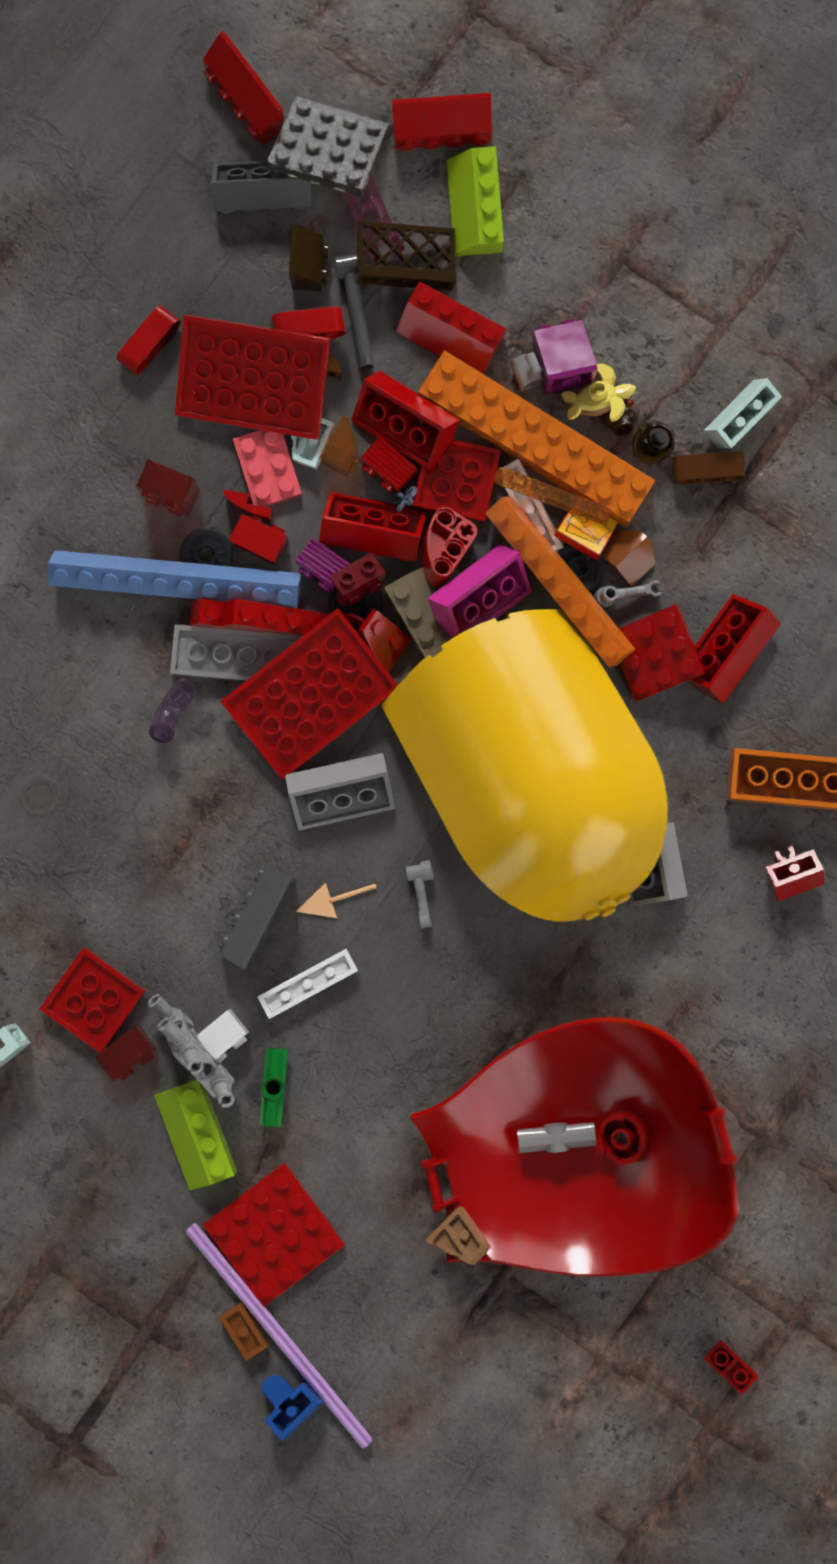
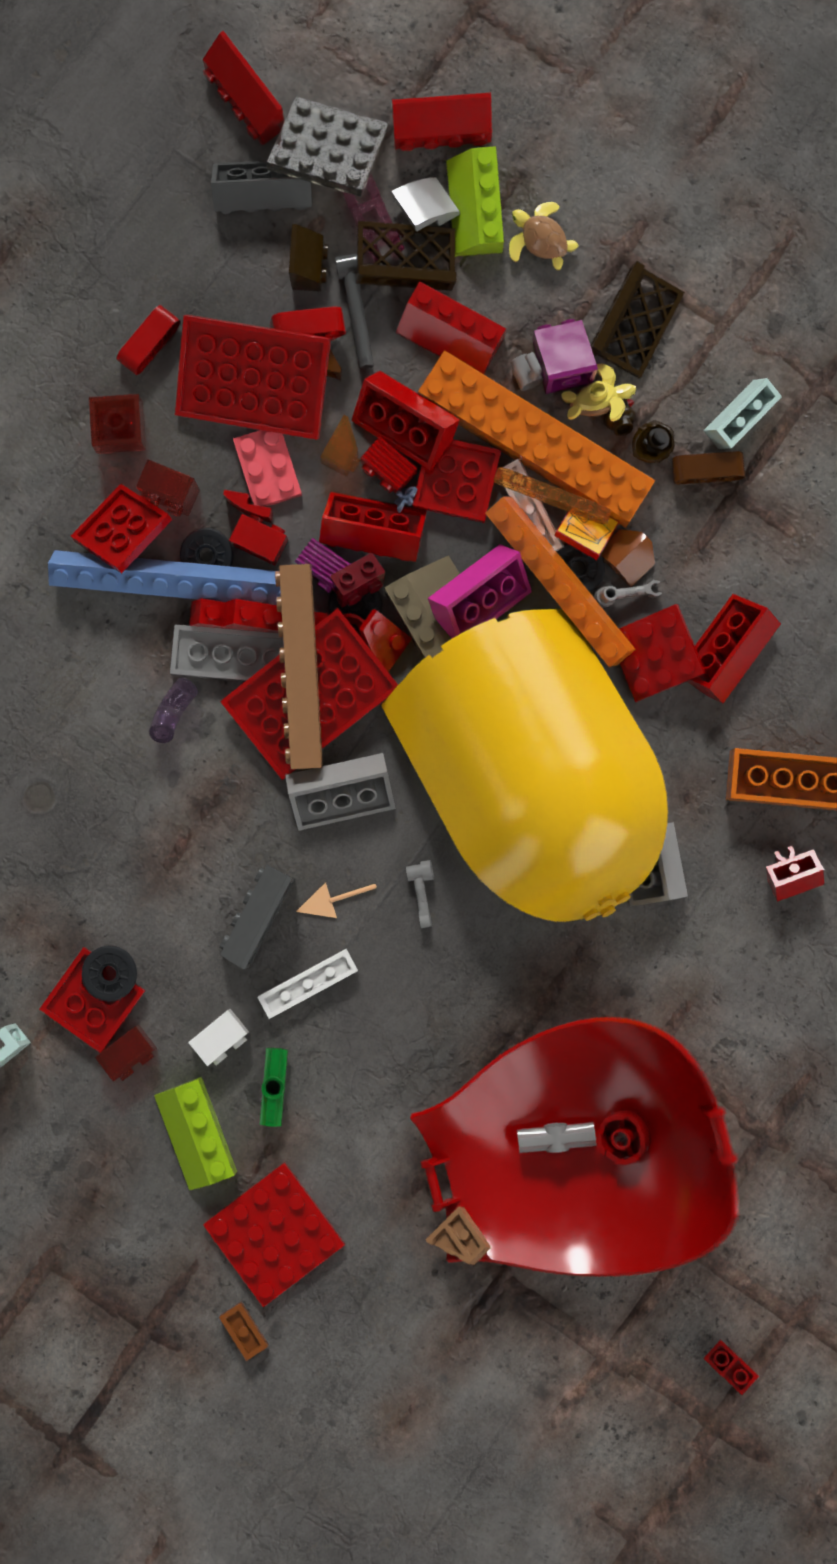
(117, 423): none -> clear red brick
(121, 528): none -> red plate
(125, 973): none -> black wheel
(190, 1051): light grey pin -> none
(279, 1336): lavender axle -> none
(290, 1405): blue brick -> none
(300, 666): none -> medium nougat brick
(308, 451): light aqua wing -> none
(425, 203): none -> light grey slope
(440, 539): red beam -> none
(541, 235): none -> animal
(621, 305): none -> dark brown fence

